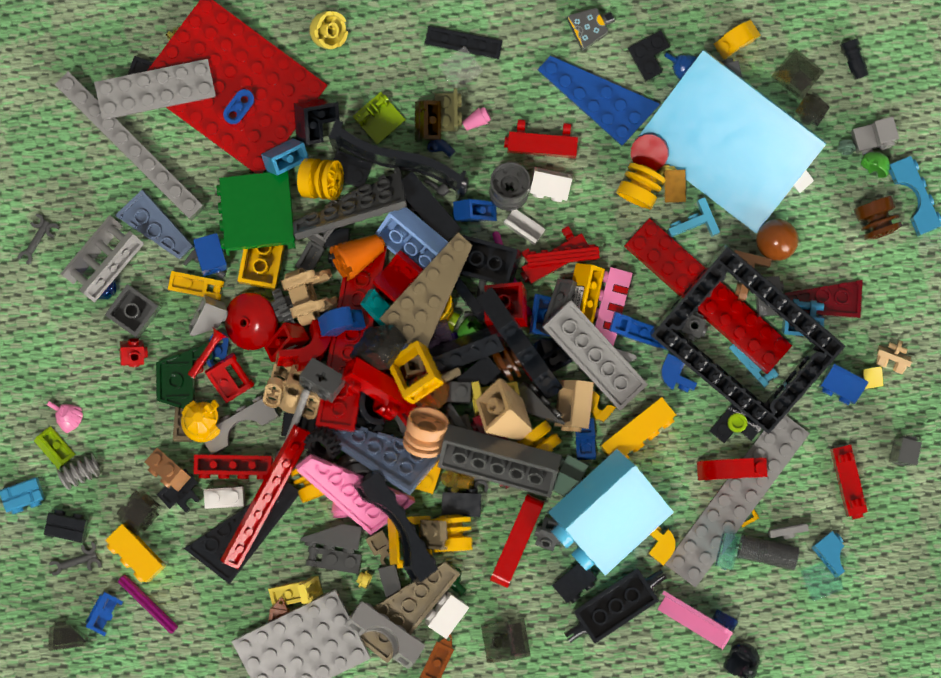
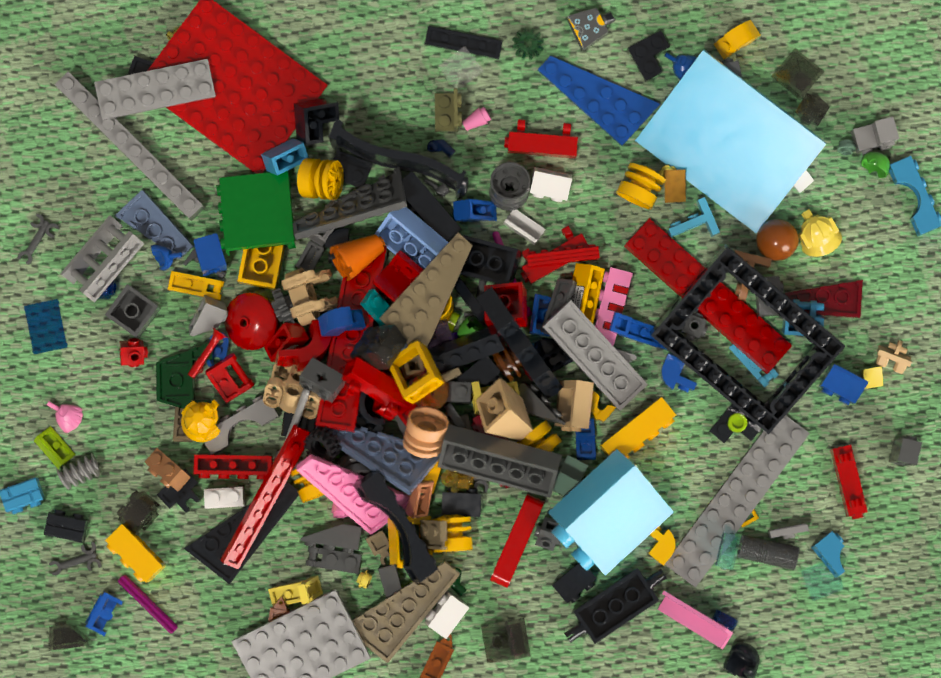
(45, 326): none -> piece
(164, 256): none -> blue piece
(238, 107): blue plate -> none
(328, 30): light yellow cylinder -> none
(379, 118): lime hinge -> none
(405, 647): light grey arch -> none
(420, 508): none -> nougat slope
(428, 120): dark brown brick -> none
(535, 45): none -> clear green gear
(650, 151): tile -> none
(732, 468): red arch -> none
(819, 235): none -> light yellow helmet
(855, 59): black axle -> none
(878, 218): reddish brown wheel -> none

